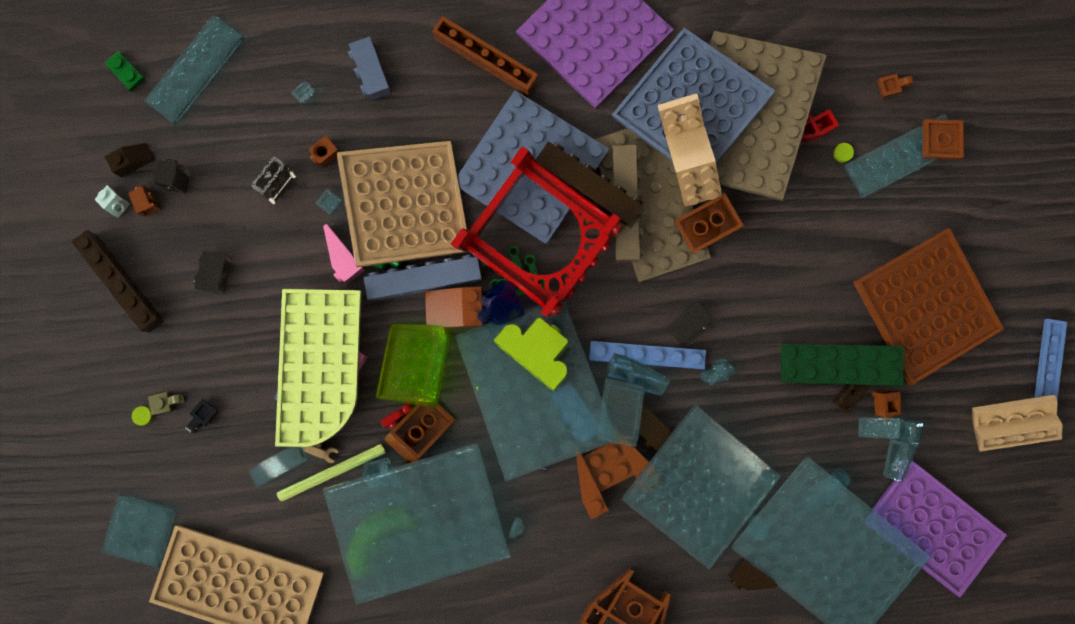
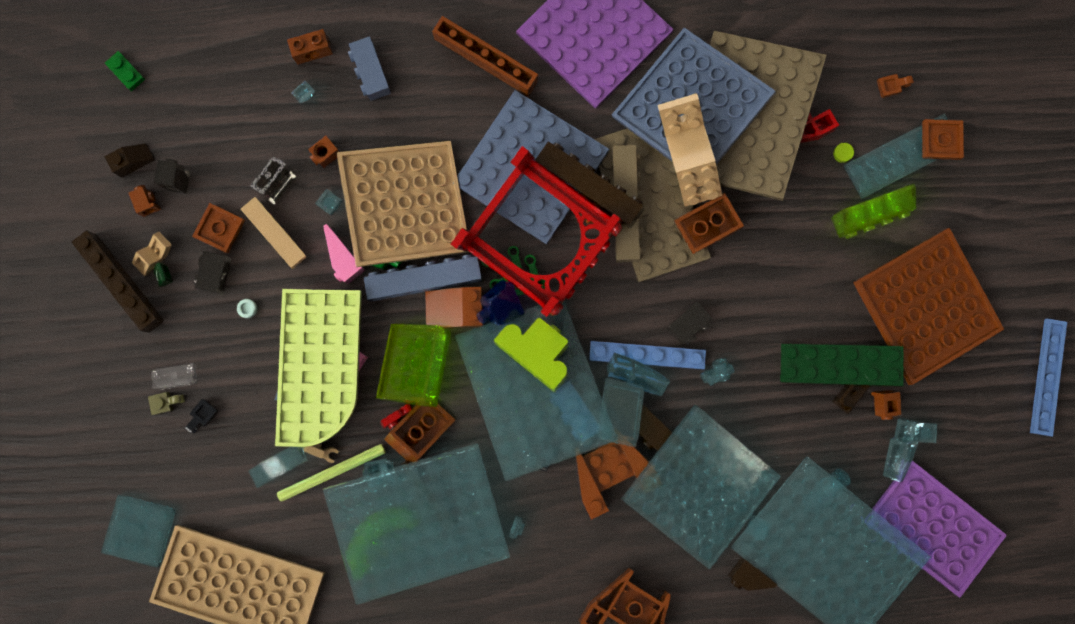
(111, 201): light aqua bracket -> none
(142, 415): lime tile -> none
(154, 253): none -> tan slope
(162, 274): none -> dark green slope
(174, 377): none -> clear hinge
(194, 69): clear light blue plate -> none
(218, 228): none -> dark orange plate
(247, 308): none -> light aqua tile
(273, 232): none -> tan slope
(309, 46): none -> dark orange brick
(875, 211): none -> clear neon green slope
(880, 428): clear light blue plate -> none
(928, 433): none -> clear light blue plate
(1017, 423): tan slope -> none

